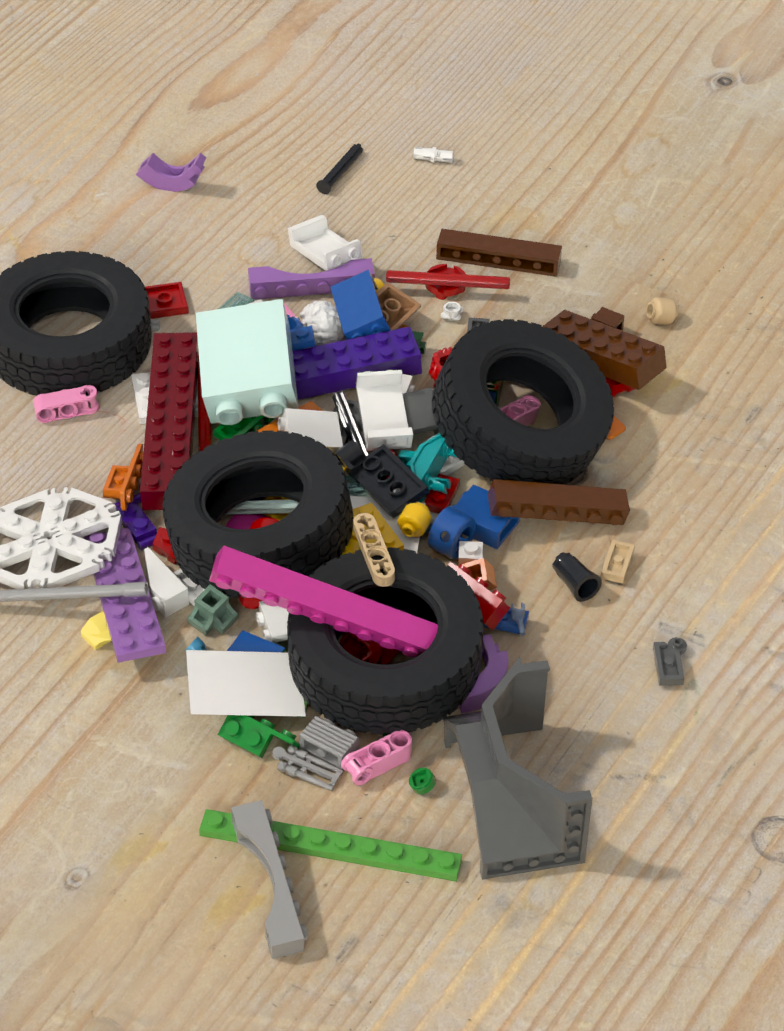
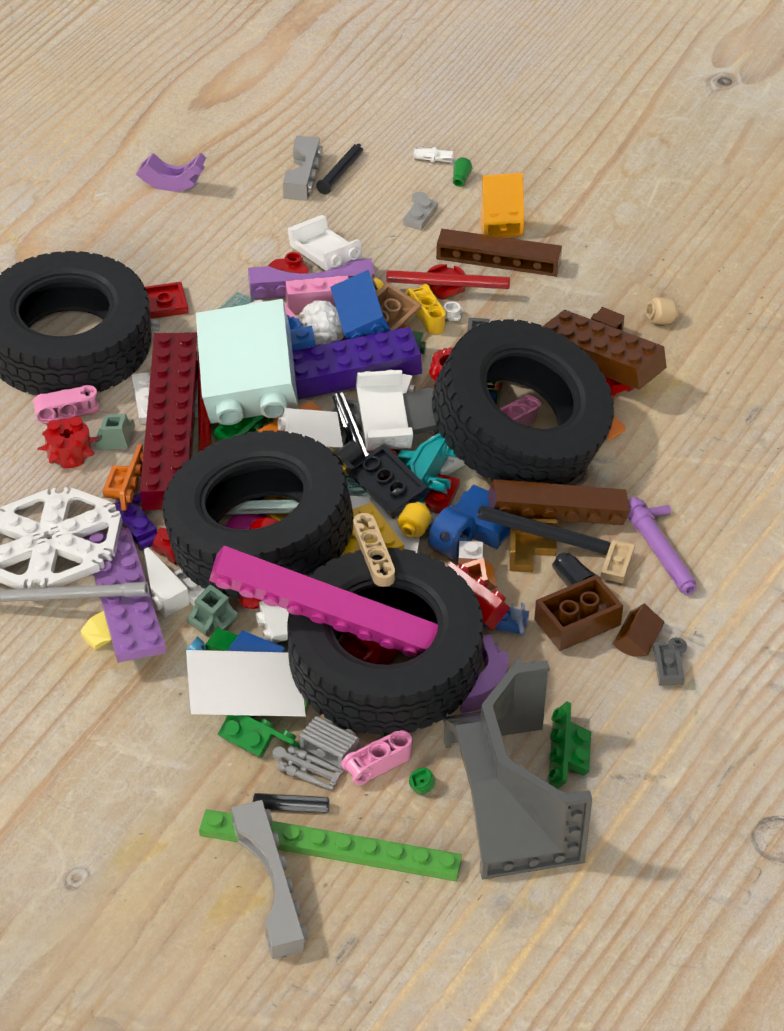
(67, 442): none -> red brick
(115, 432): none -> sand green brick
(220, 640): none -> green tile
(291, 263): none -> red plate
(293, 802): none -> black axle
(299, 181): none -> light grey arch
(305, 291): none -> bright pink brick
(420, 212): none -> light grey hinge
(431, 312): none -> yellow piece
(461, 171): none -> green cone
(502, 205): none -> light orange slope
(525, 545): none -> pearl gold panel
(542, 529): none -> black axle
(568, 747): none -> green bracket
(578, 612): none -> reddish brown brick
(639, 632): none -> reddish brown brick
(643, 520): none -> medium lavender cylinder

